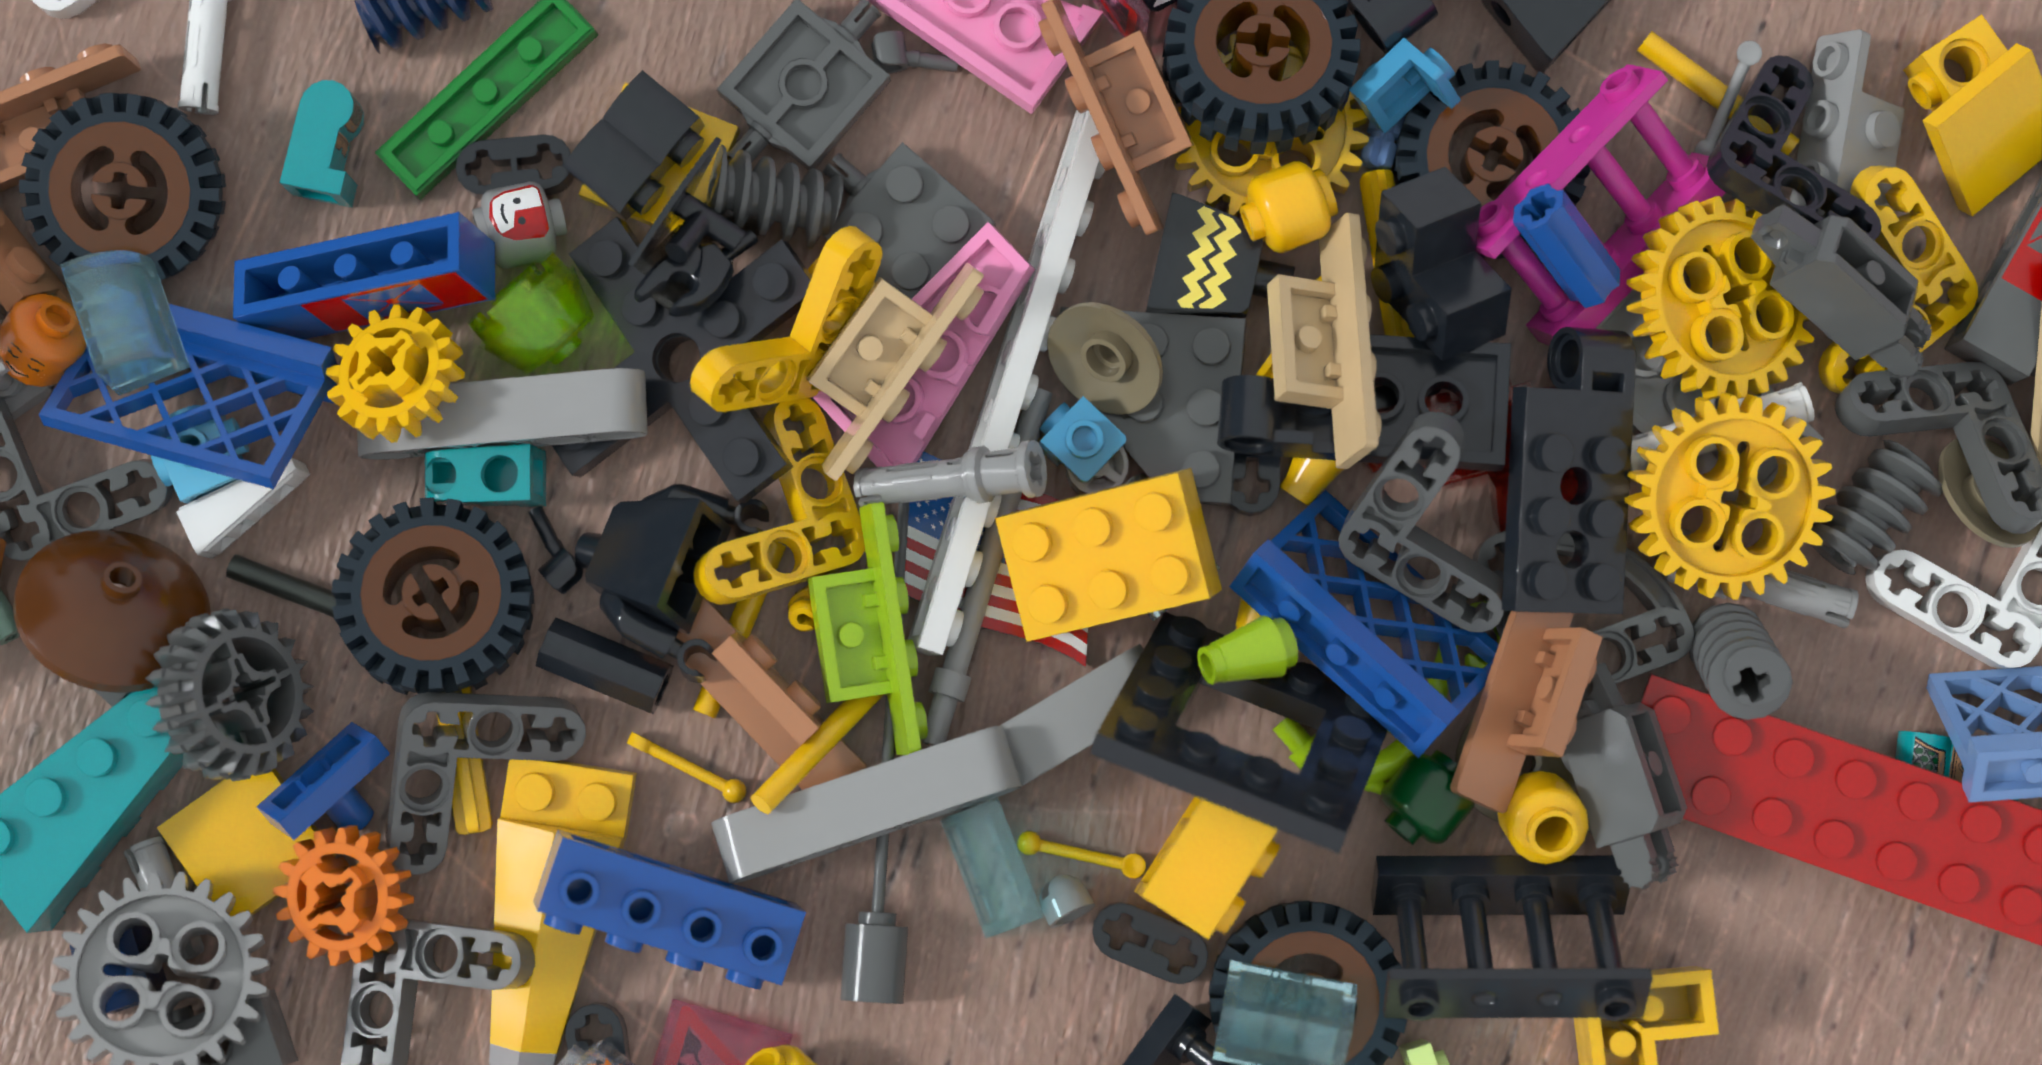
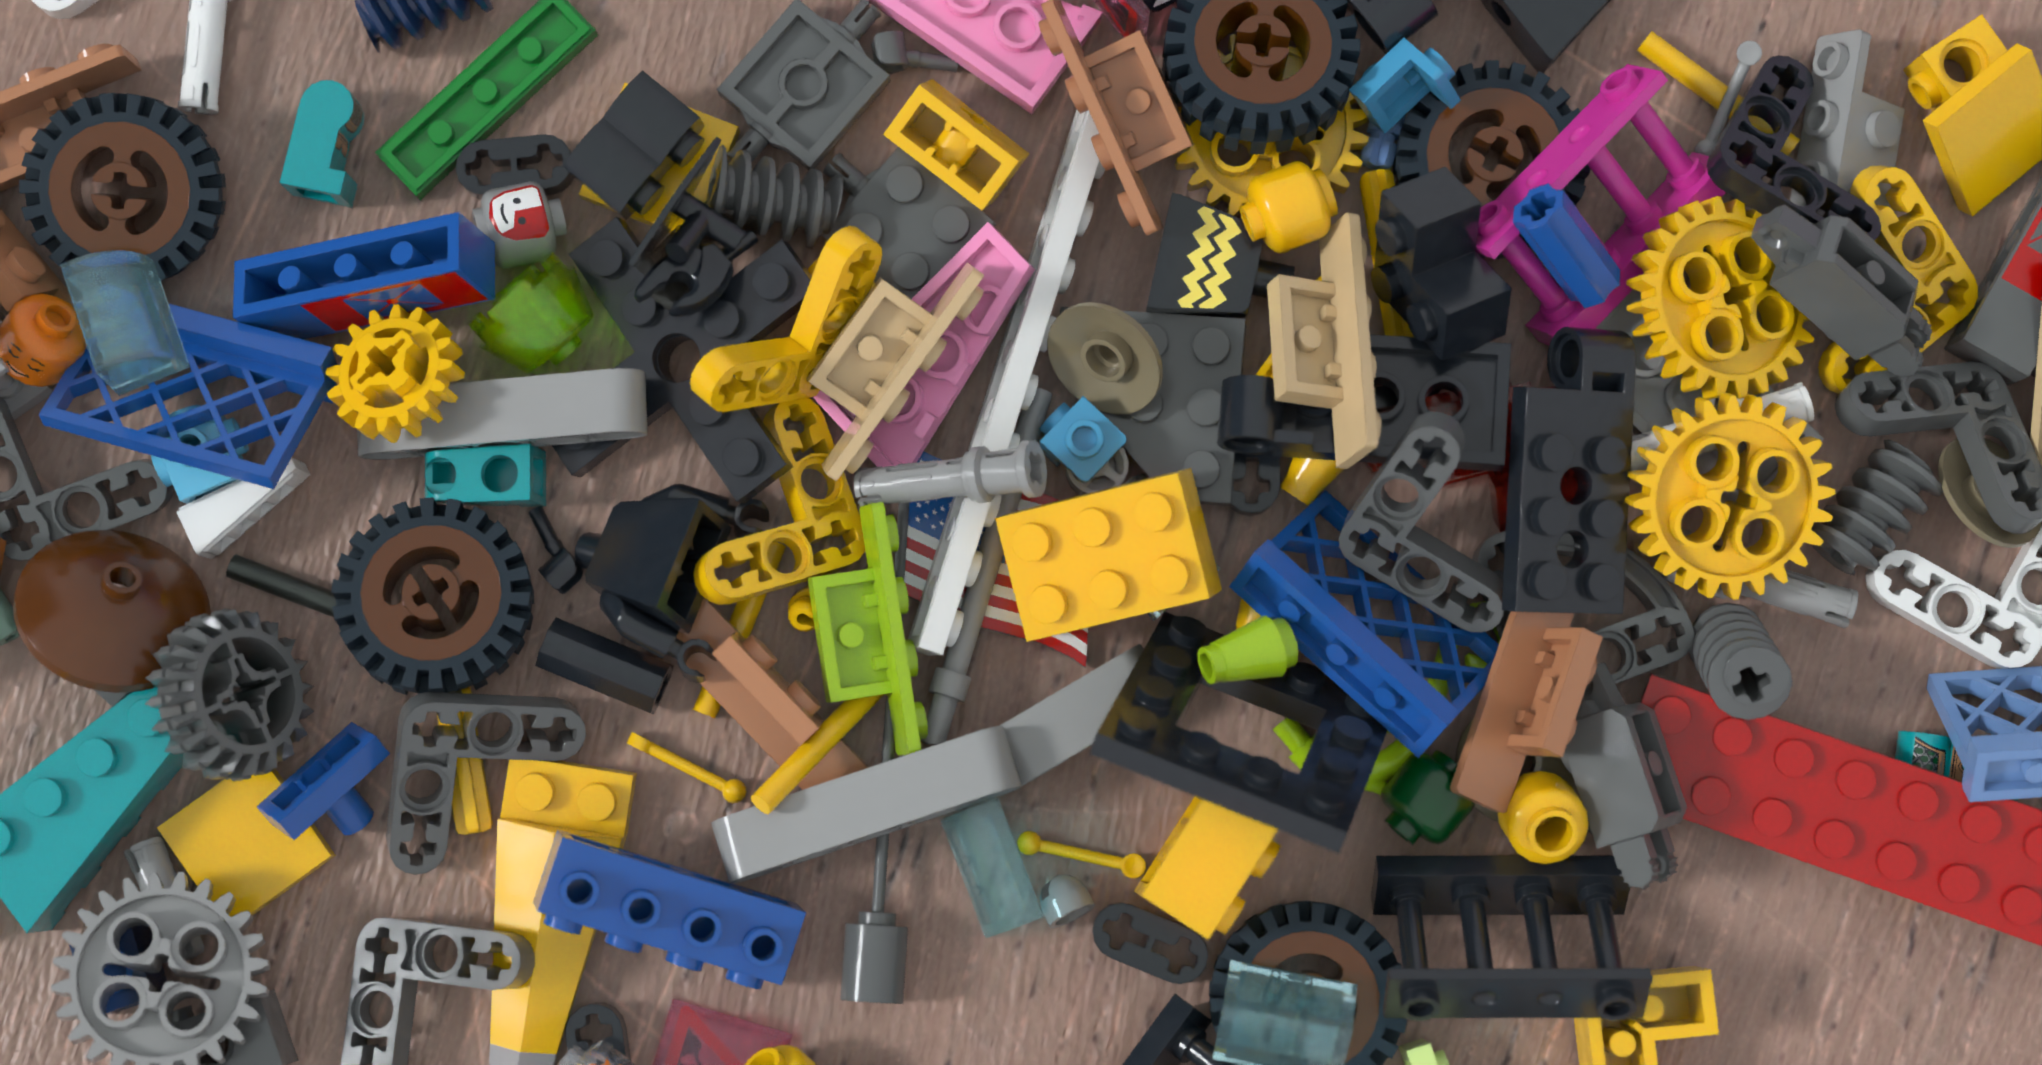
(369, 902): orange gear -> none
(956, 144): none -> yellow brick

